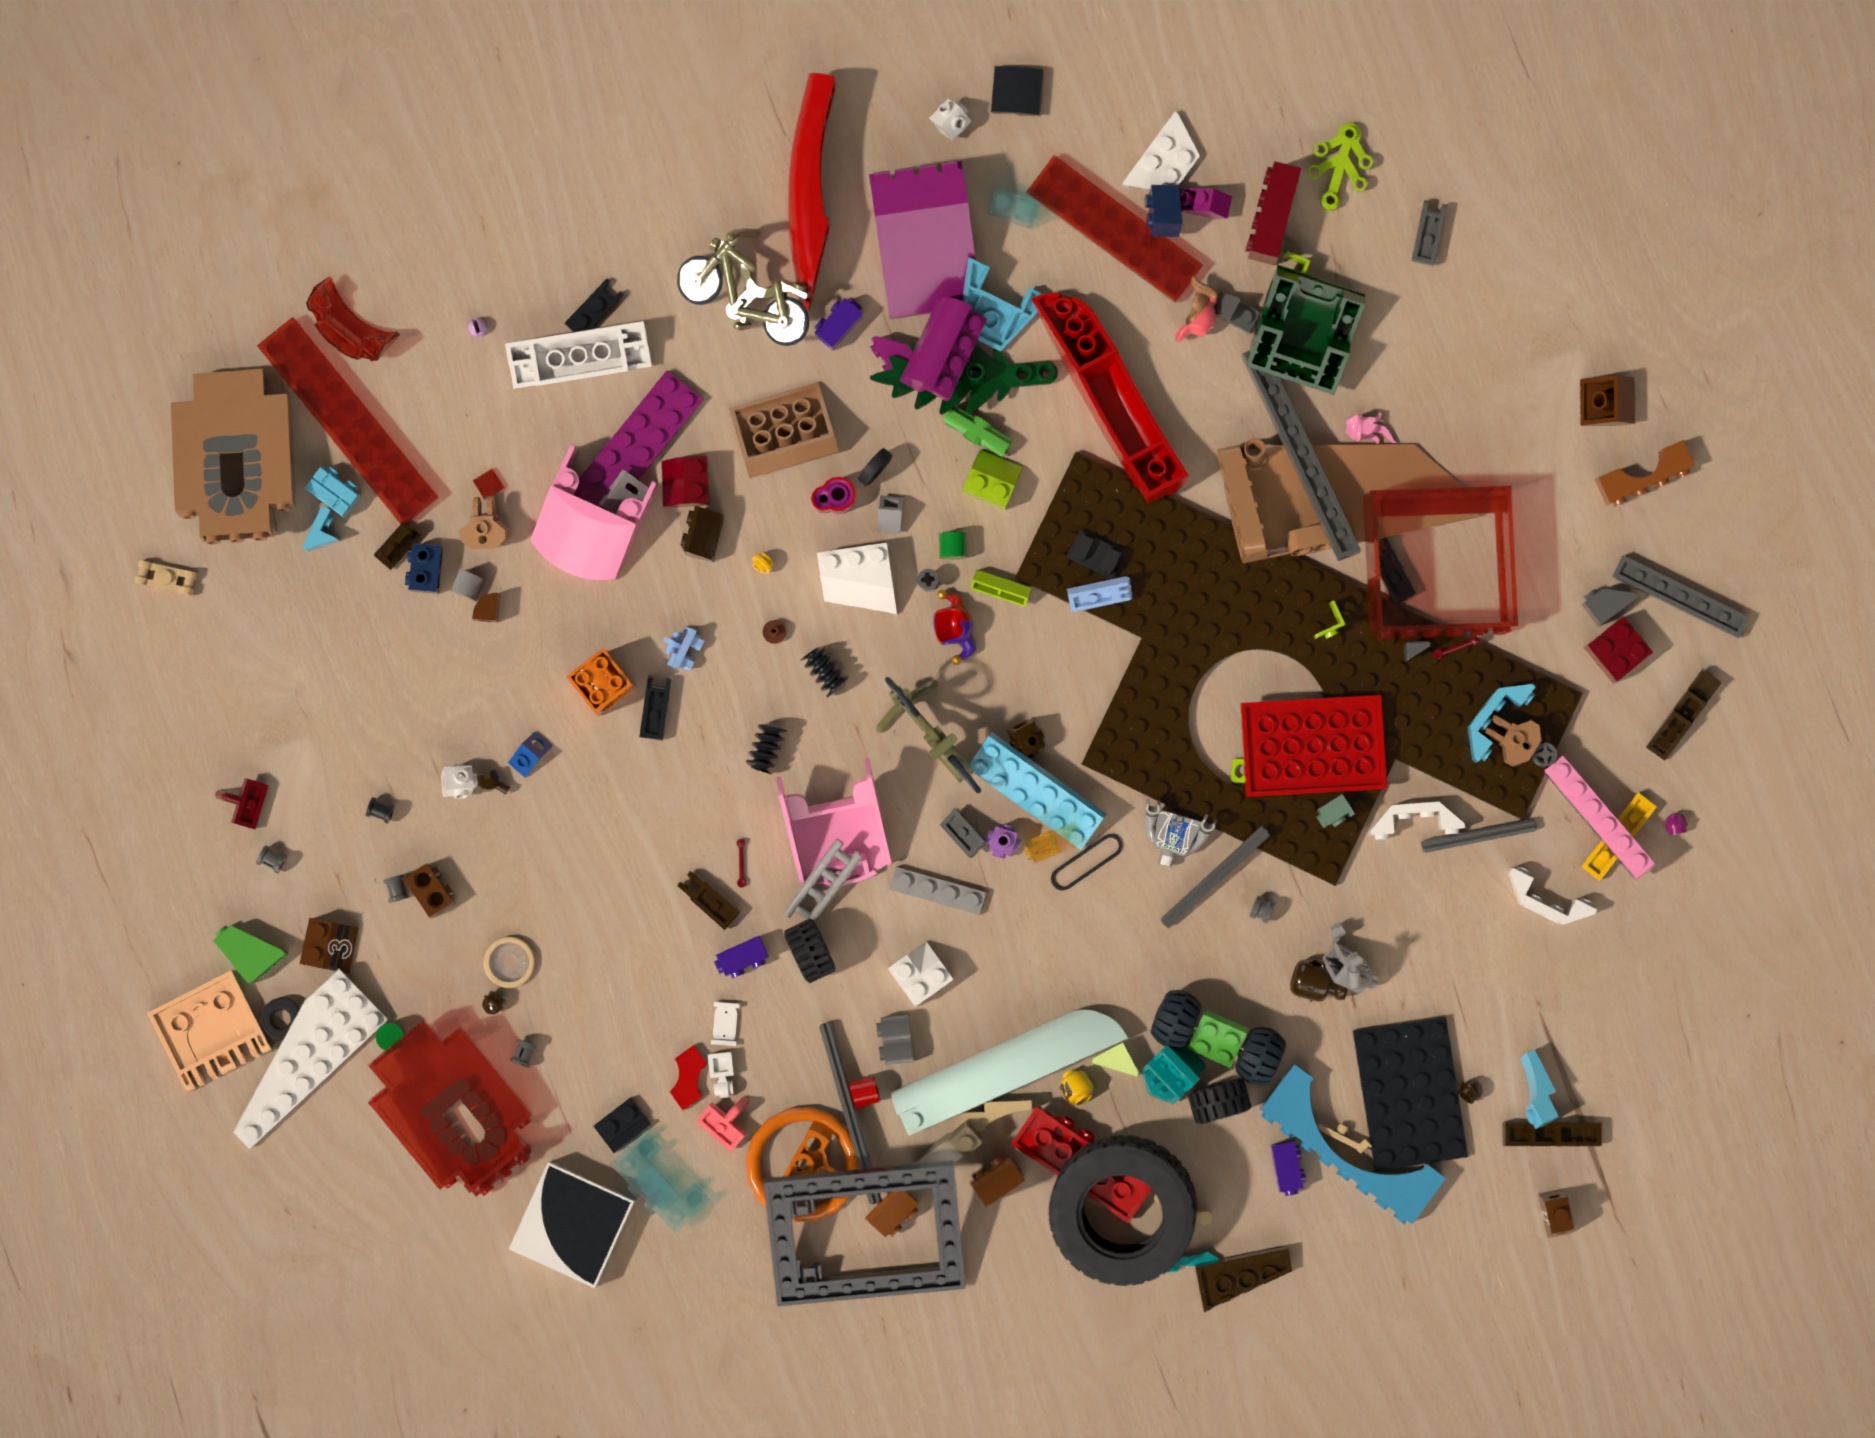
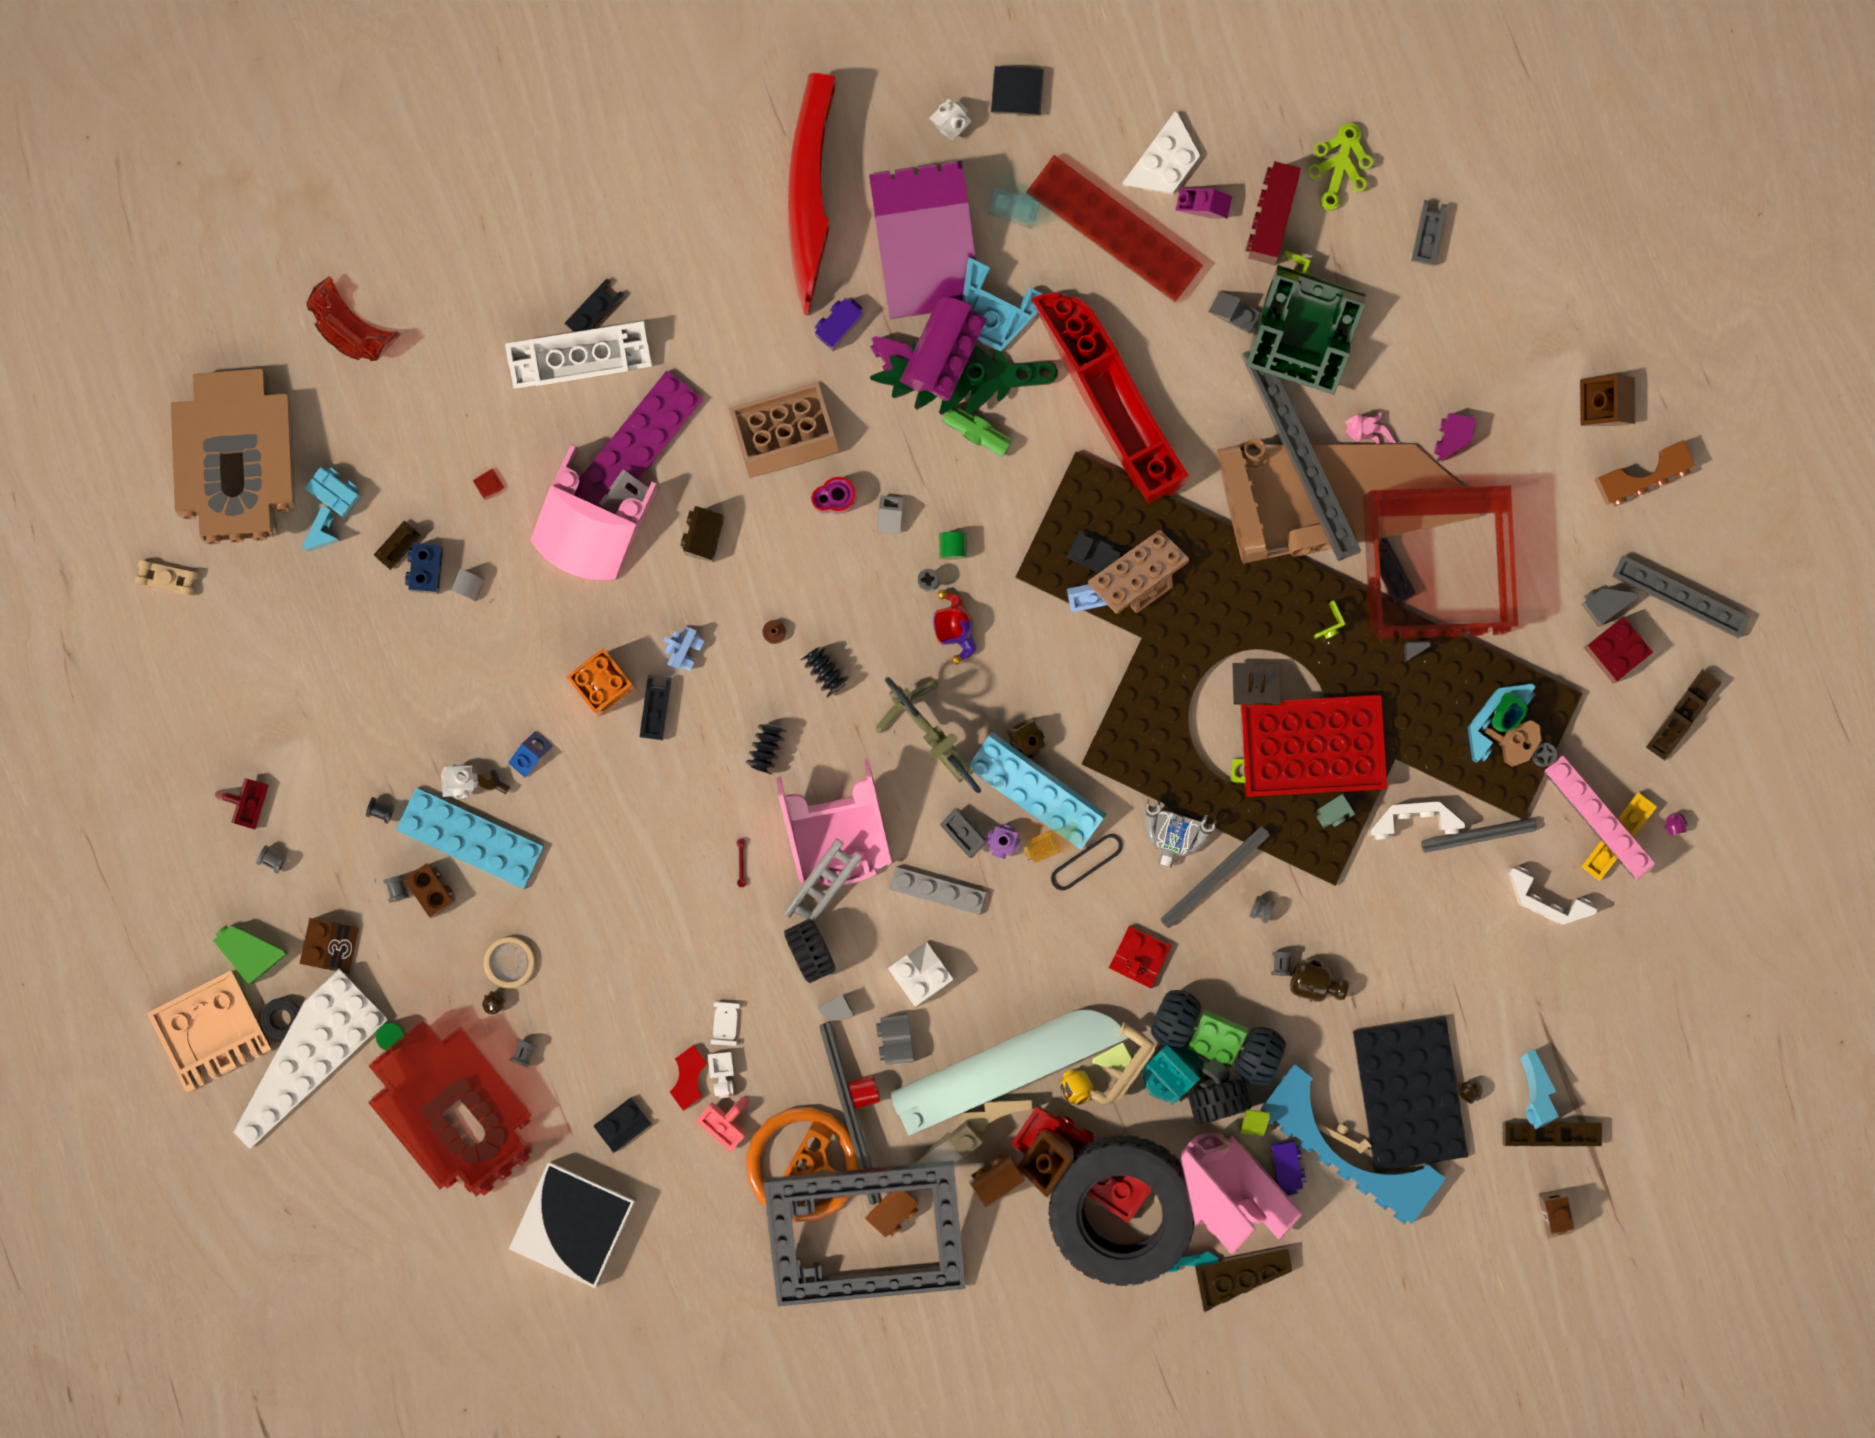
(347, 421): clear red plate -> none
(469, 838): none -> medium azure plate
(482, 325): lavender hinge -> none
(485, 525): medium nougat hinge -> none
(487, 608): reddish brown brick -> none
(654, 1188): clear light blue bracket -> none
(685, 482): dark red slope -> none
(702, 280): piece -> none
(710, 902): dark brown hinge -> none
(741, 956): dark purple brick -> none
(762, 563): yellow plate -> none
(836, 1009): none -> light grey brick
(858, 577): white wedge -> none
(874, 467): black tyre -> none
(992, 479): lime slope -> none
(1000, 588): lime piece -> none
(1047, 1161): none -> reddish brown slope
(1131, 1071): none -> tan piece
(1139, 957): none -> red hinge
(1140, 574): none -> medium nougat bracket
(1164, 210): dark blue brick -> none
(1202, 314): hair -> none
(1213, 1074): none -> dark grey plate
(1233, 1191): none -> bright pink windscreen
(1255, 1123): none -> lime tile
(1256, 684): none -> dark brown piece
(1281, 963): none -> dark grey bush
(1347, 966): light grey torso -> none
(1438, 653): dark red hinge -> none
(1456, 435): none -> magenta slope
(1509, 713): none -> green rock

